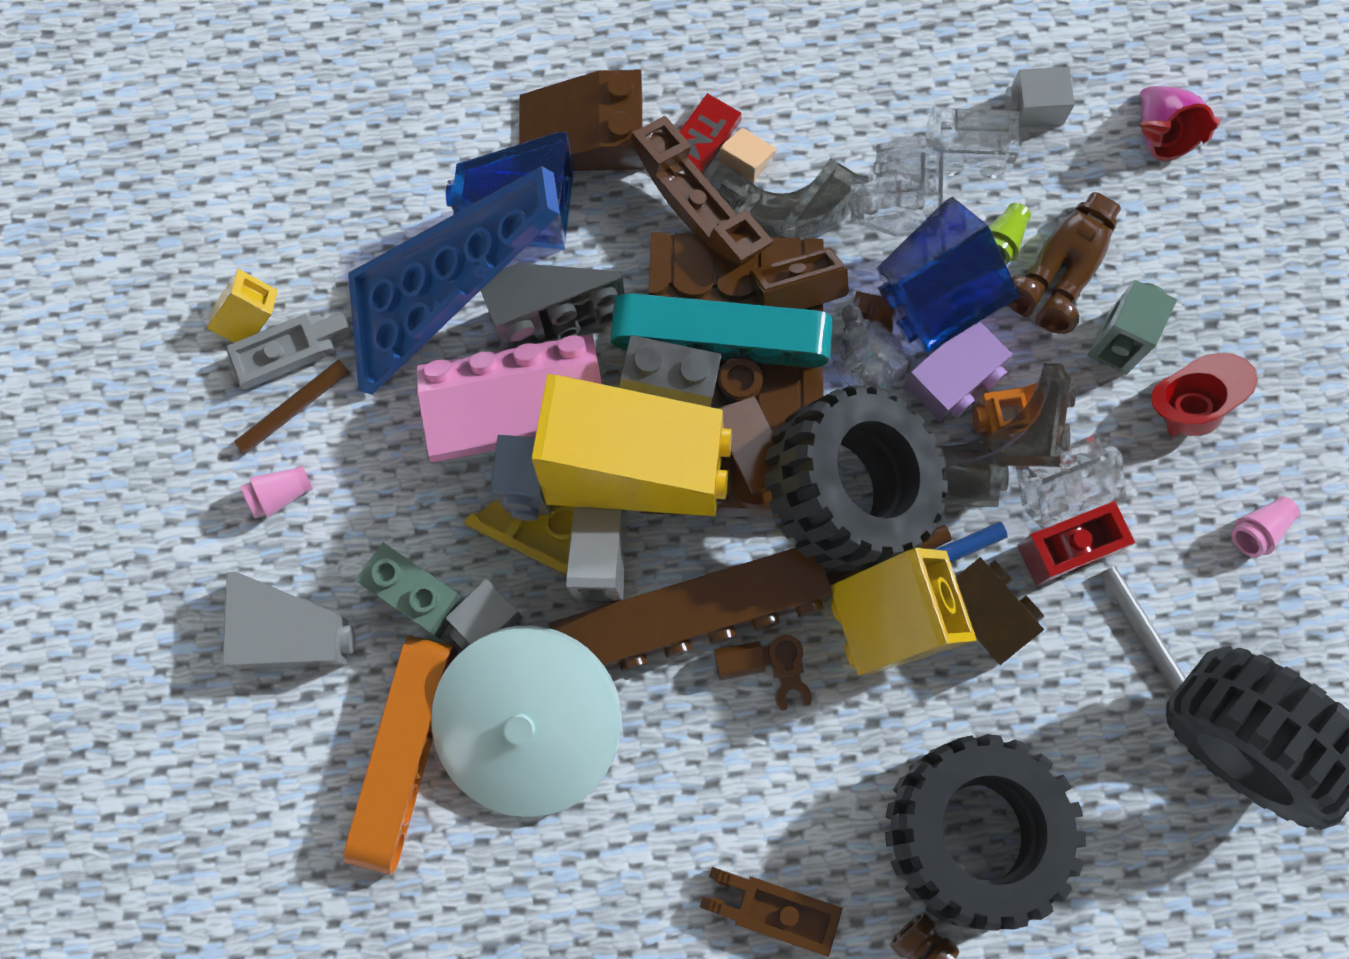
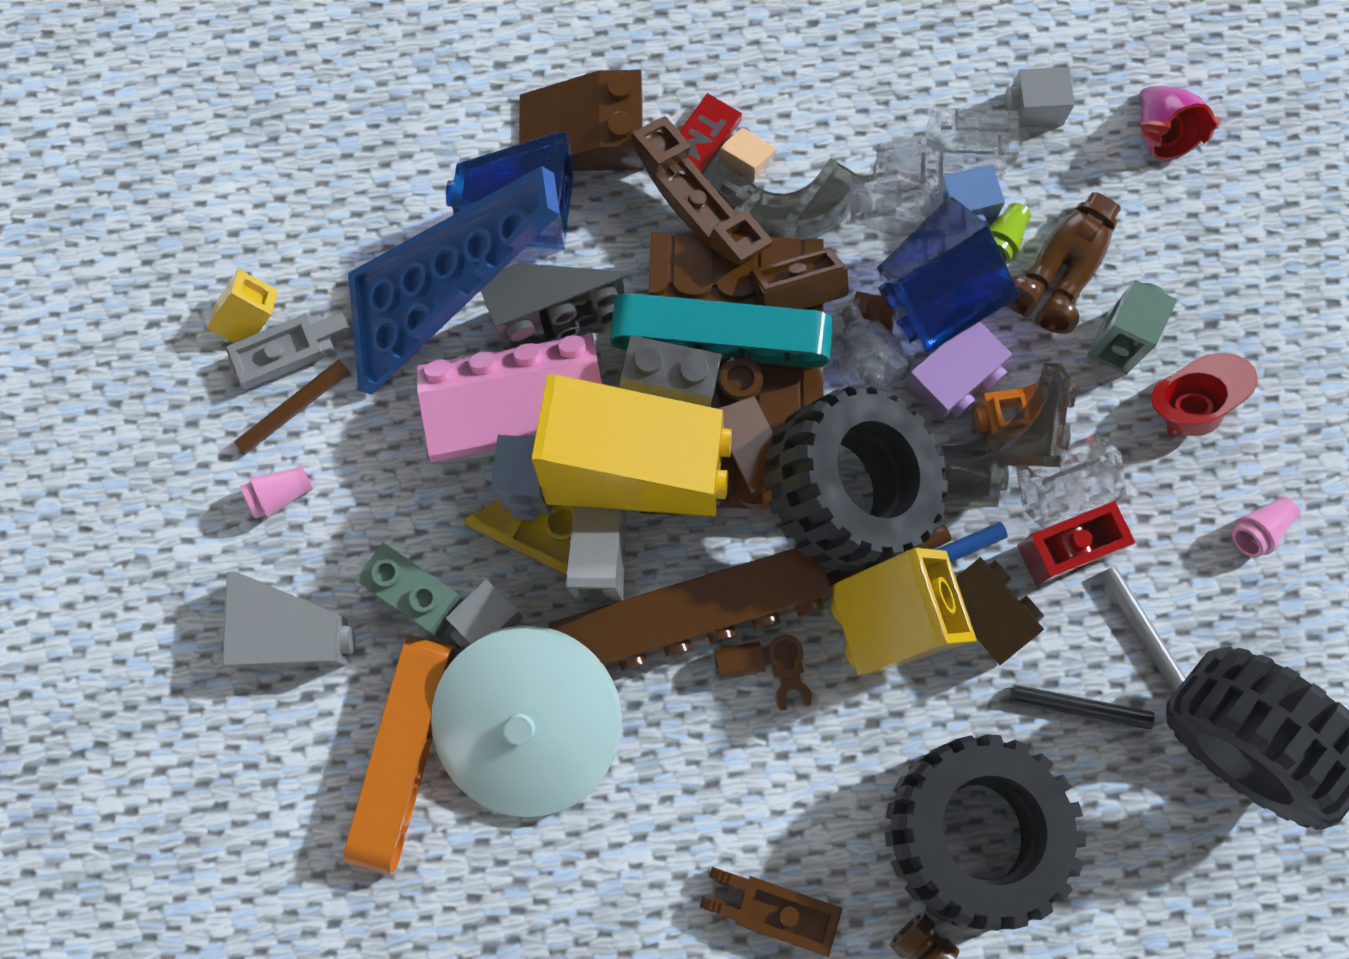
(976, 190): none -> medium blue brick
(1082, 707): none -> black bar

